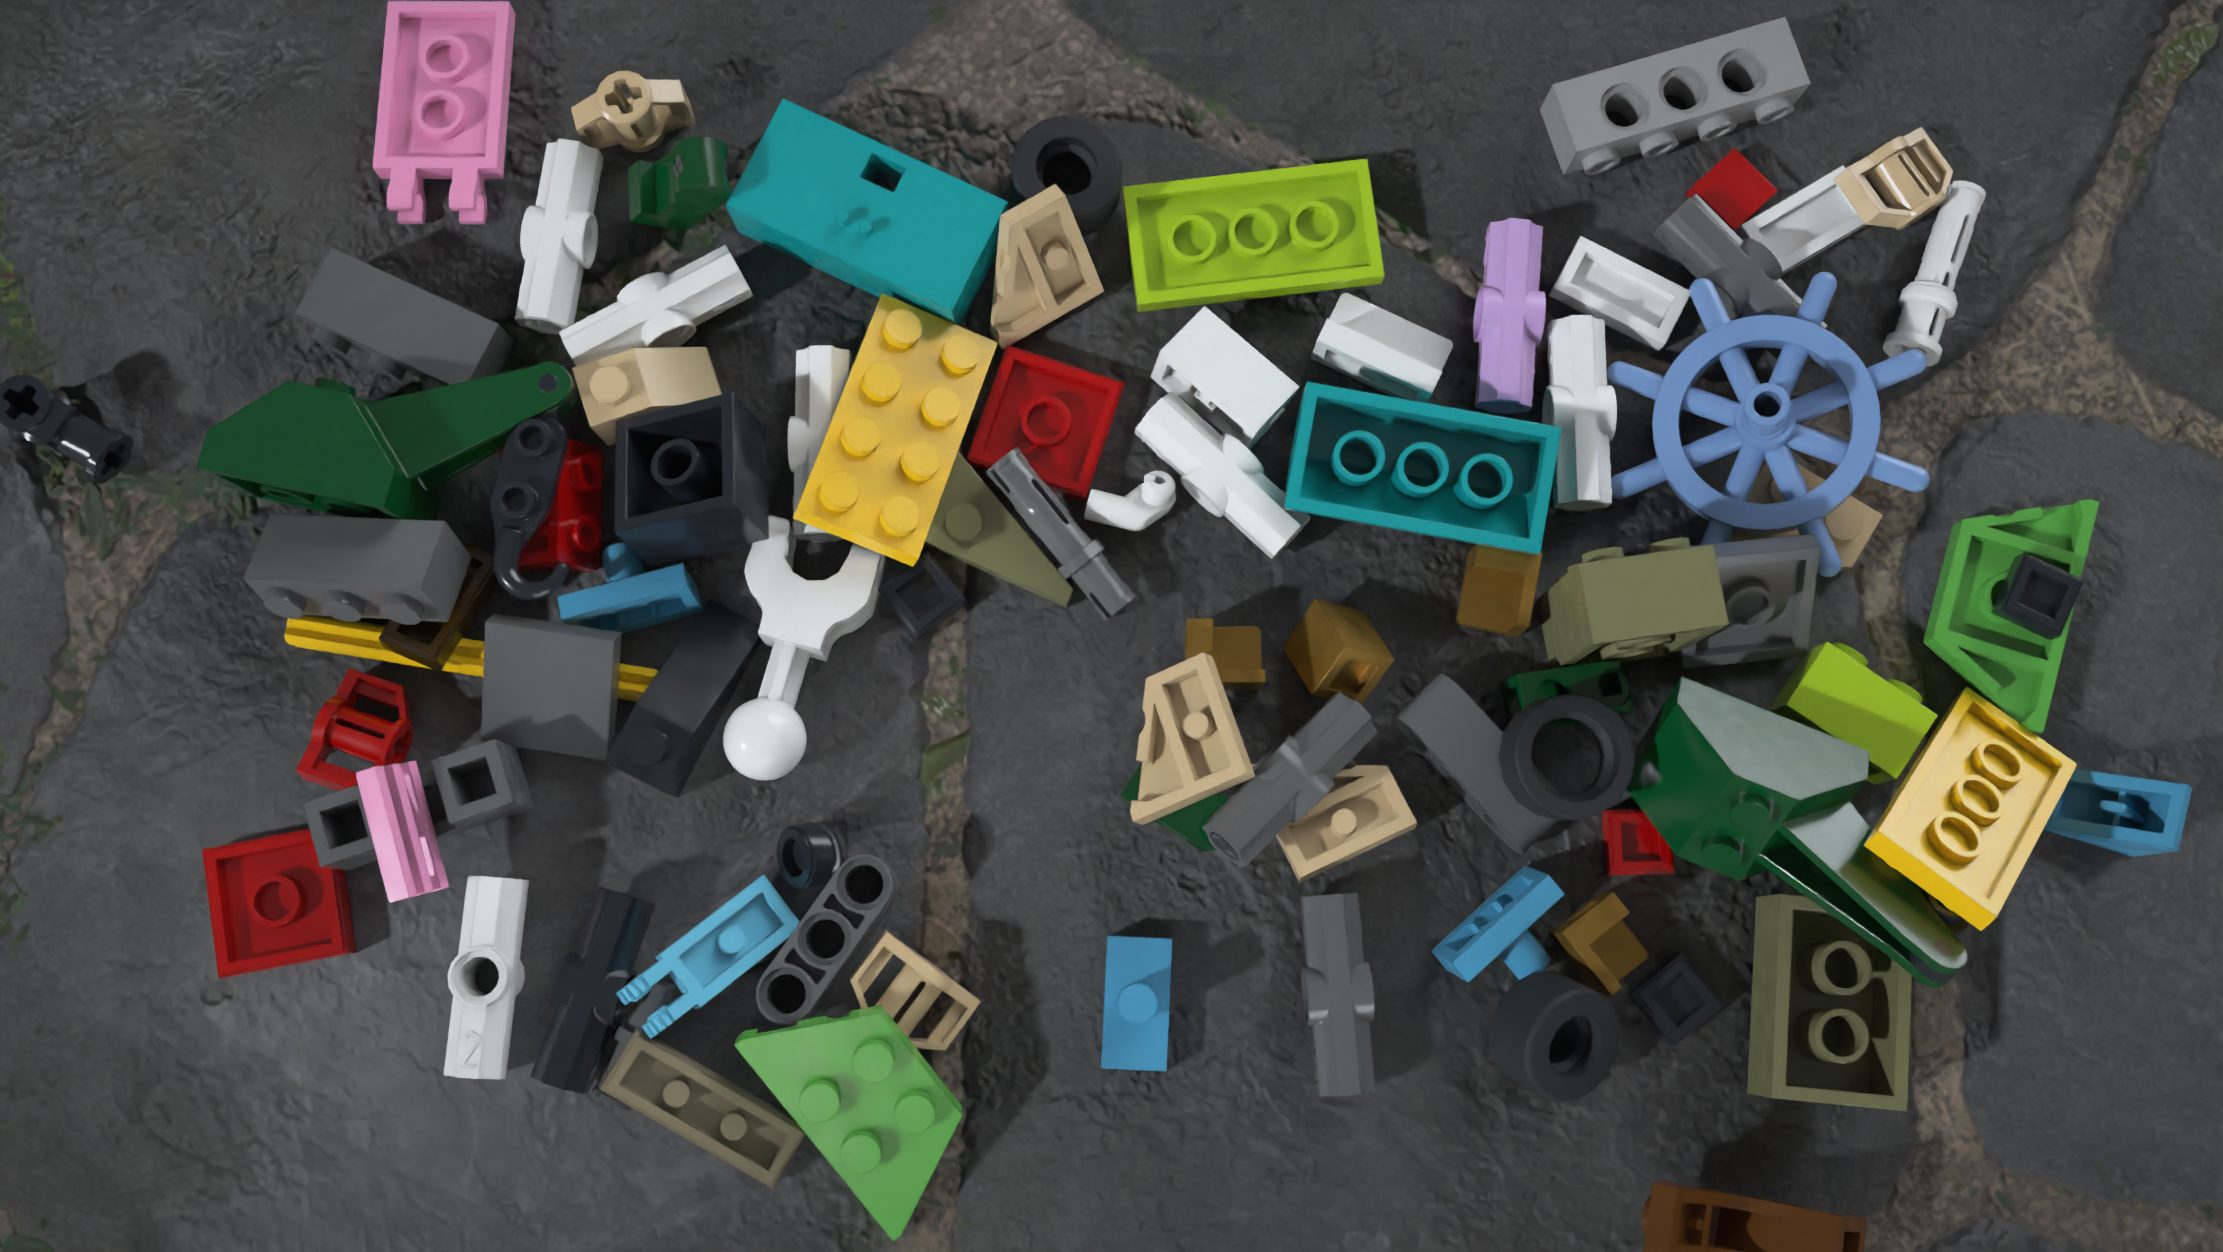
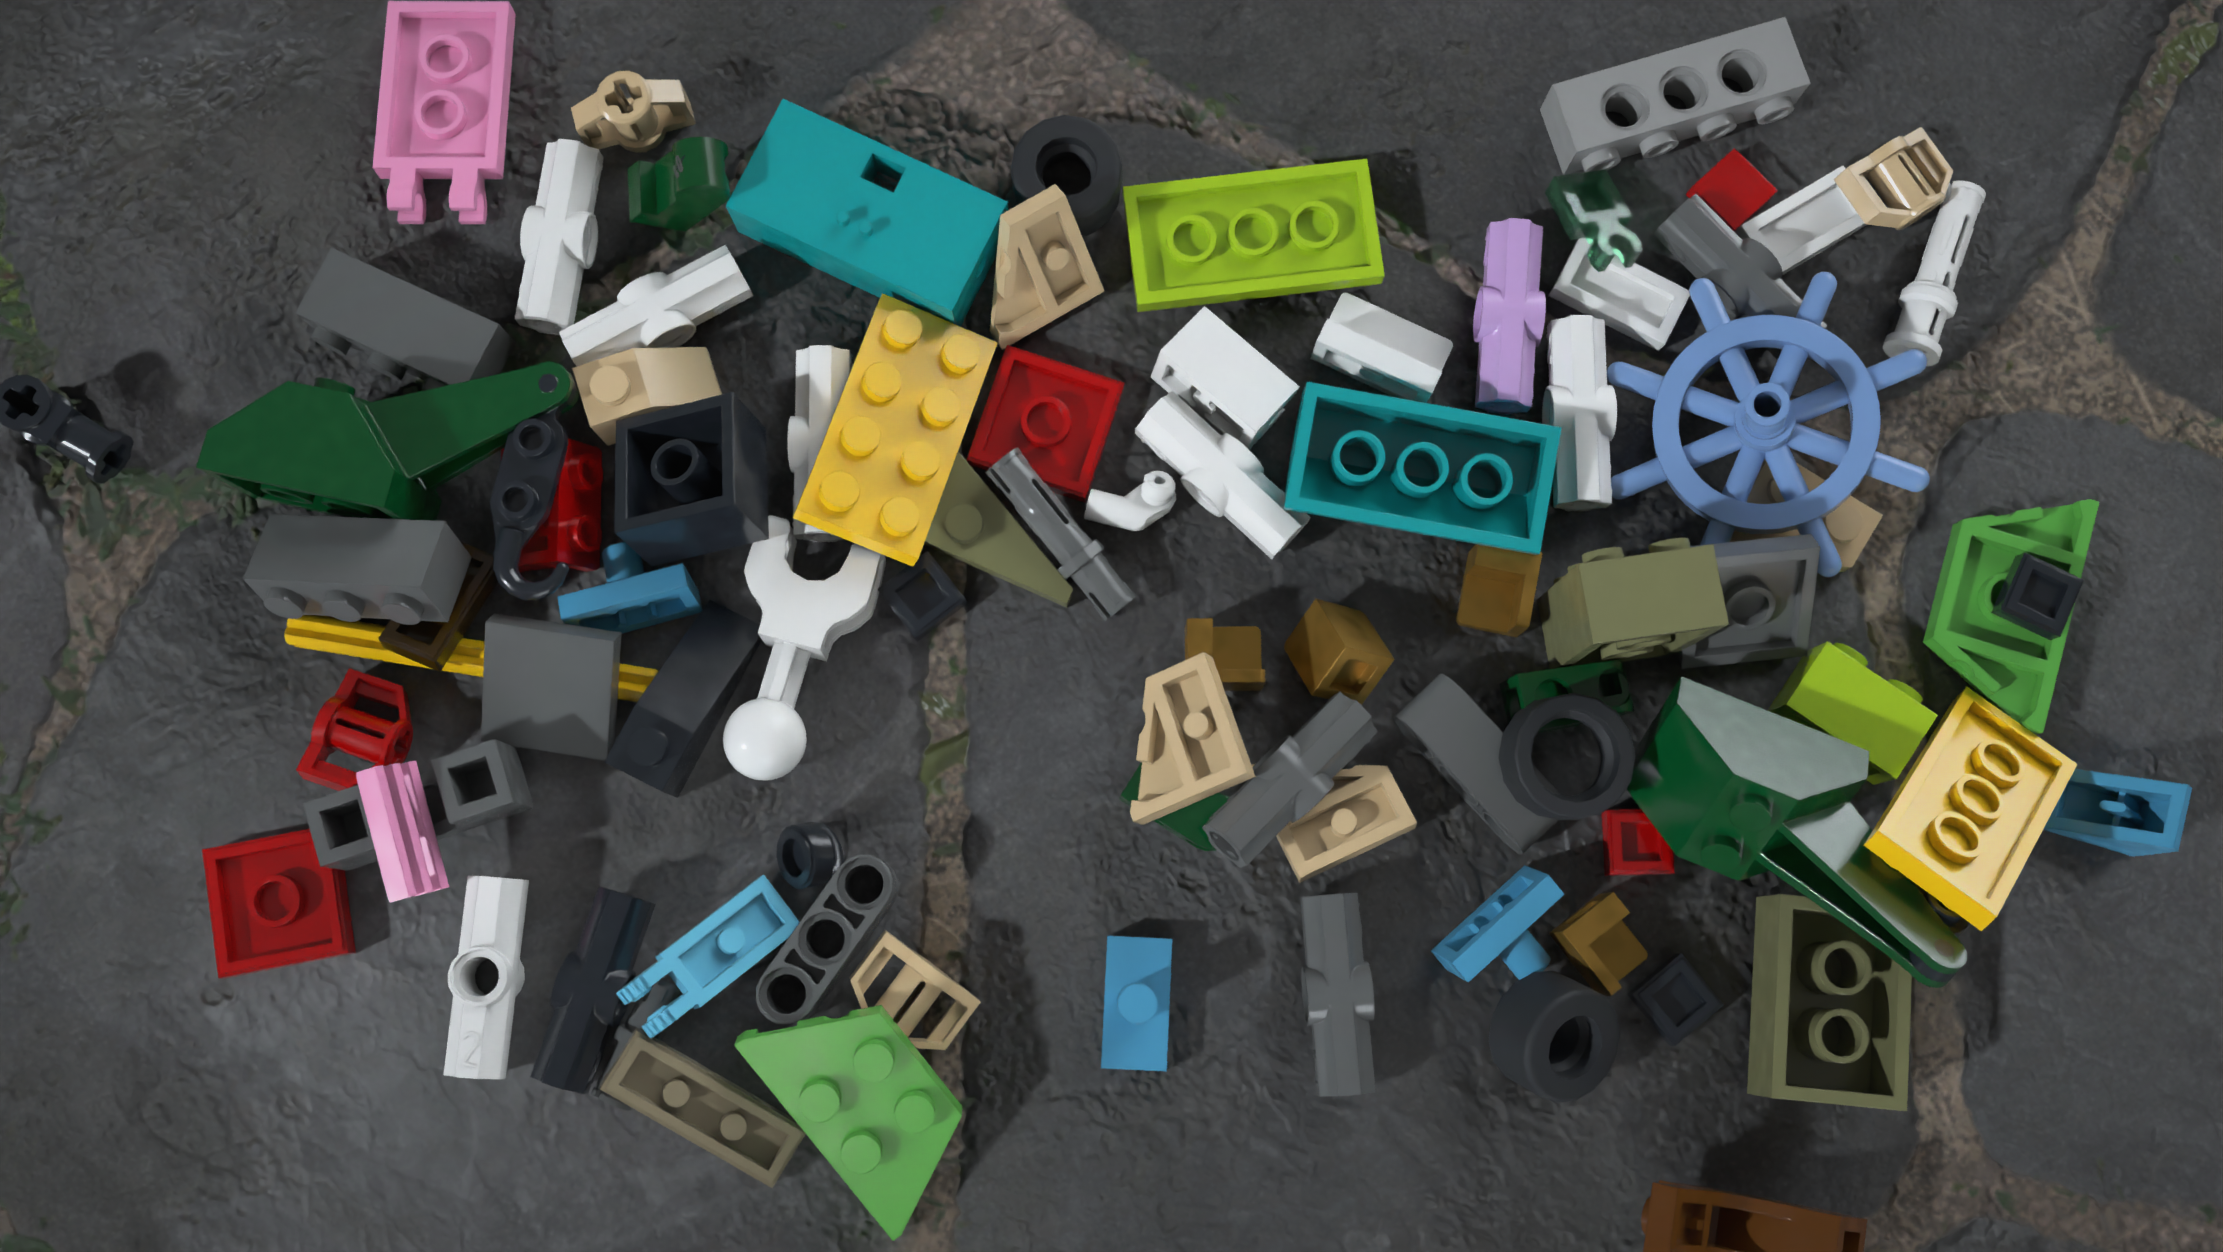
(1595, 211): none -> clear green plate

